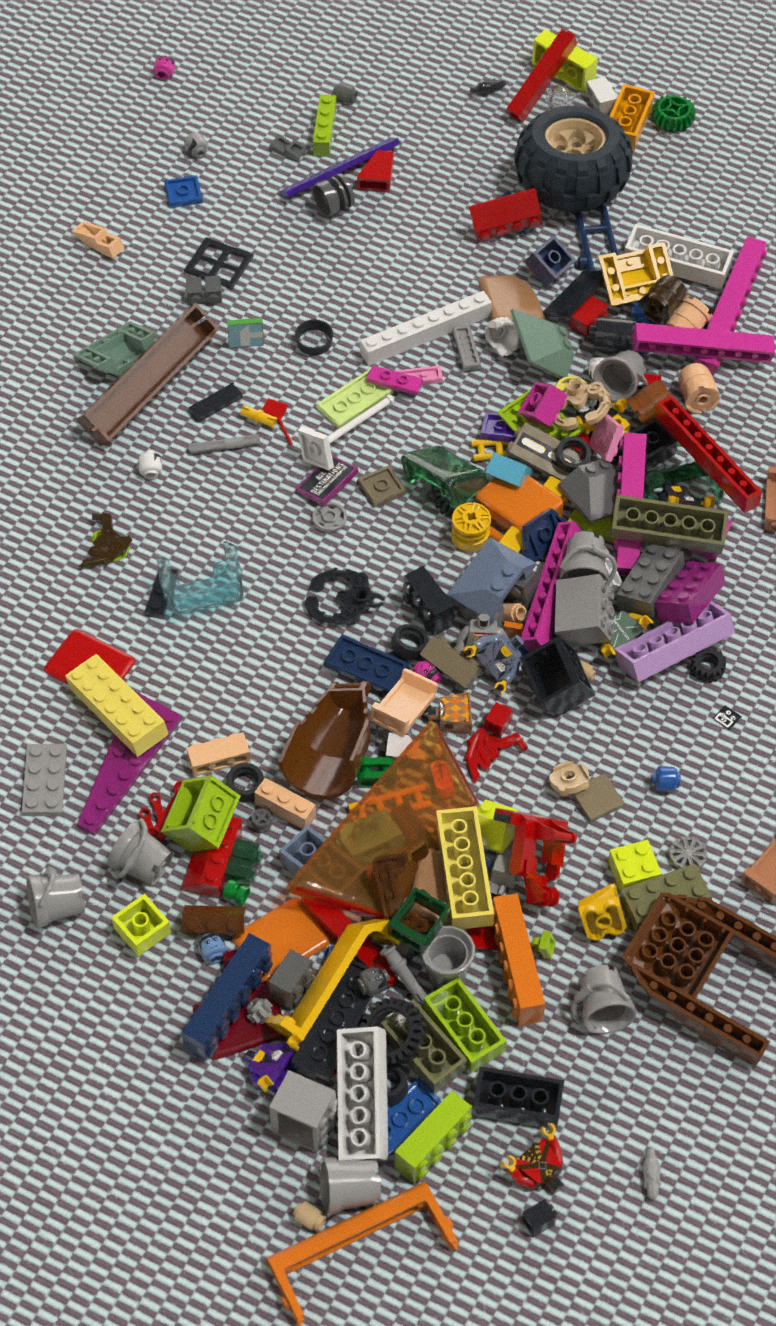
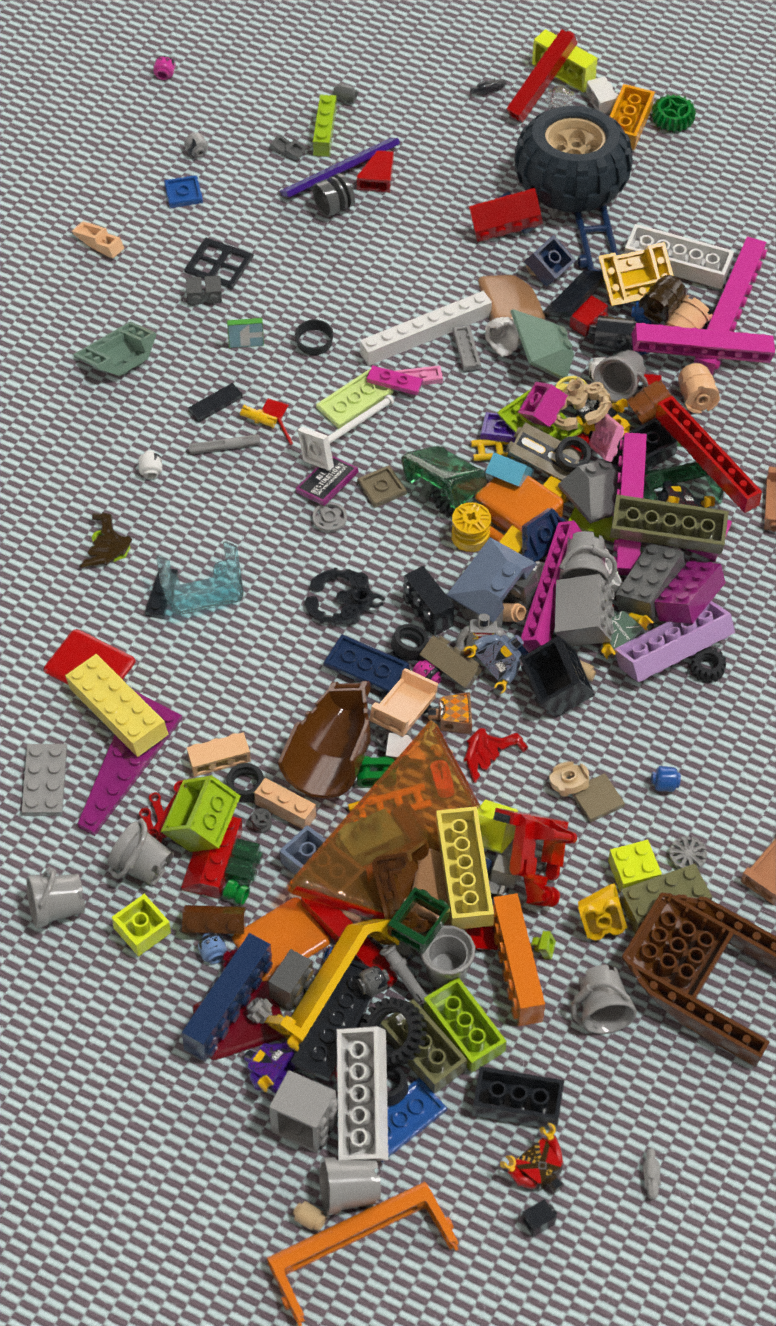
(147, 375): piece -> none
(433, 1137): lime brick -> none
(498, 719): red brick -> none
(513, 629): orange tile -> none
(727, 717): black sticker -> none

